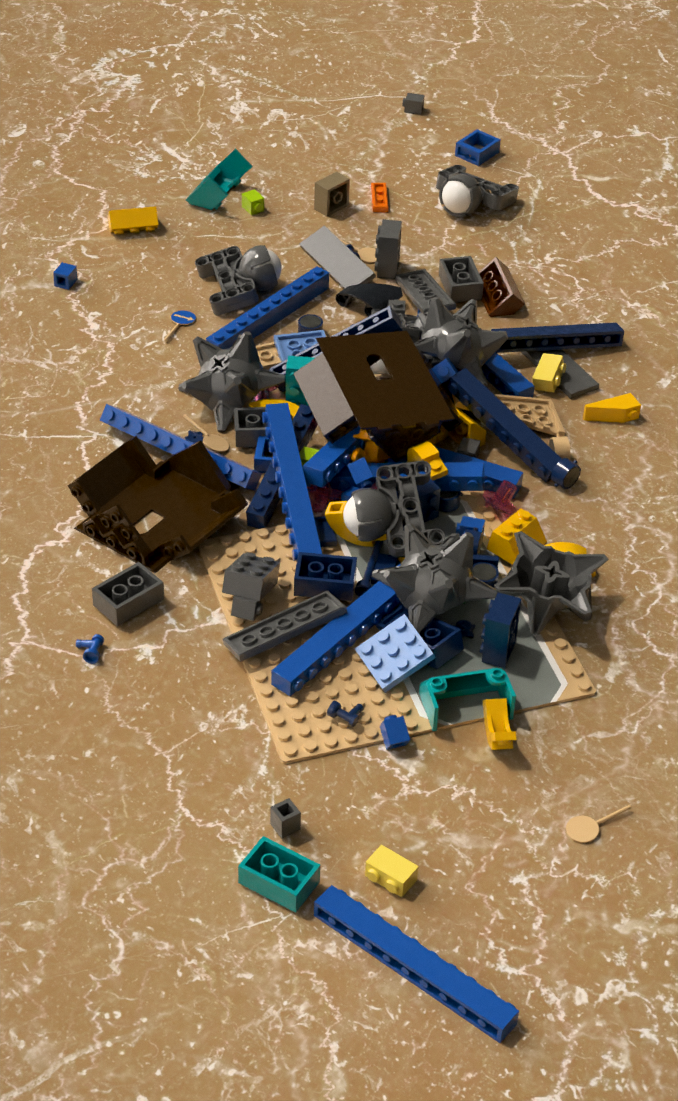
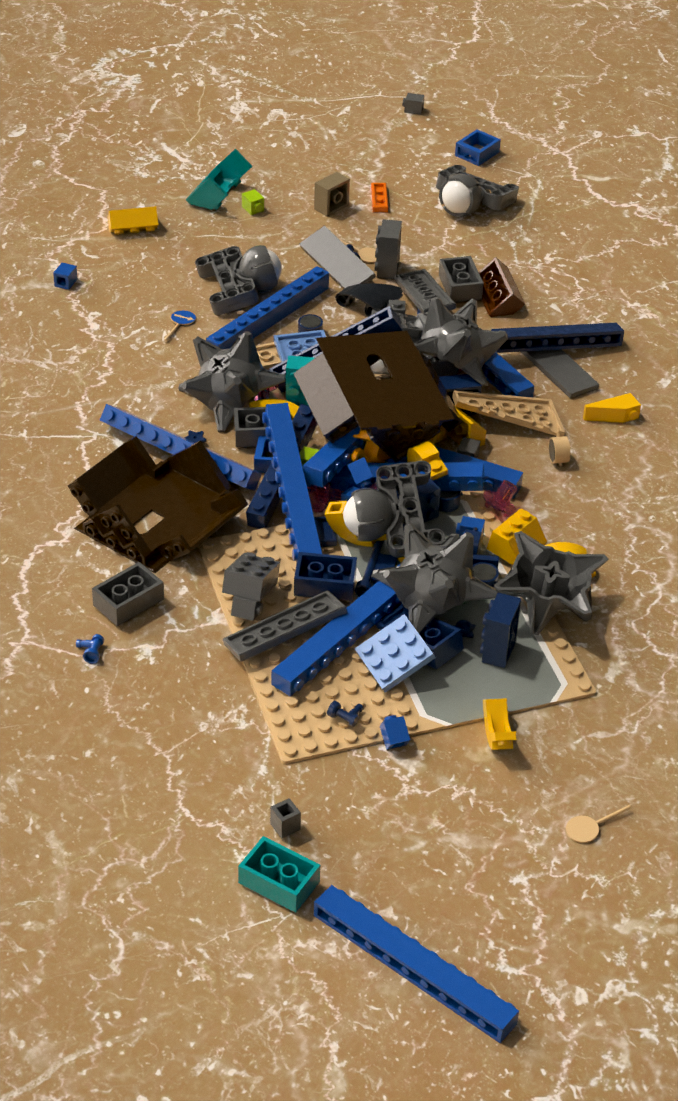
(211, 441): tan piece -> none
(391, 871): light yellow brick -> none
(444, 370): blue brick -> none
(465, 684): teal windscreen -> none
(504, 423): dark blue brick -> none
(549, 372): light yellow brick -> none
(565, 473): dark blue piece -> none

